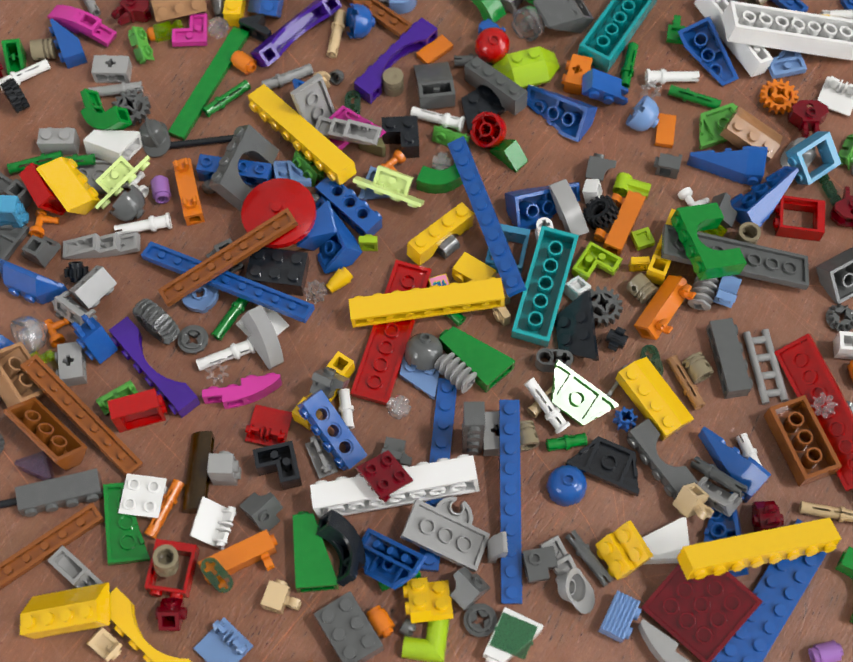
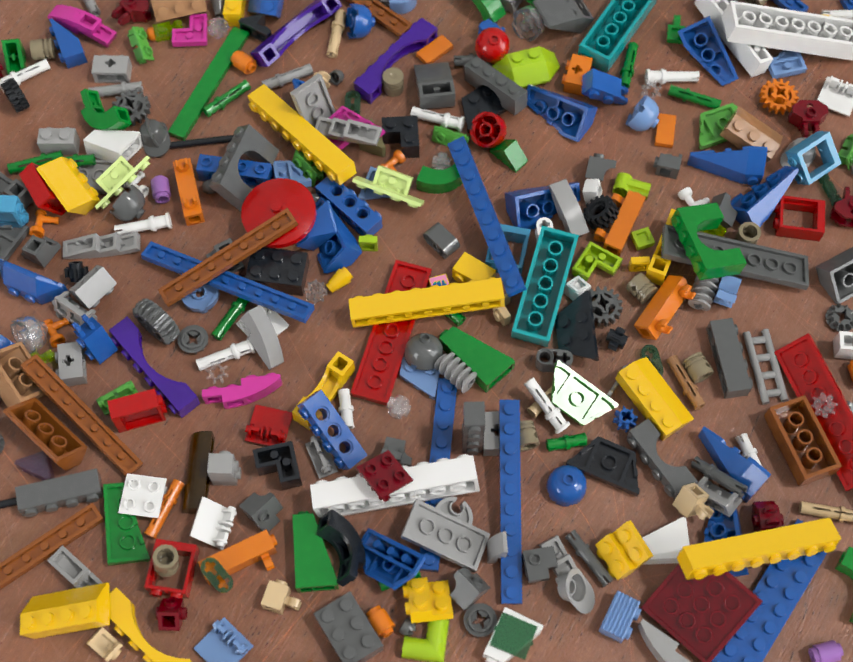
(328, 381): dark grey brick -> none
(425, 243): yellow arch -> none

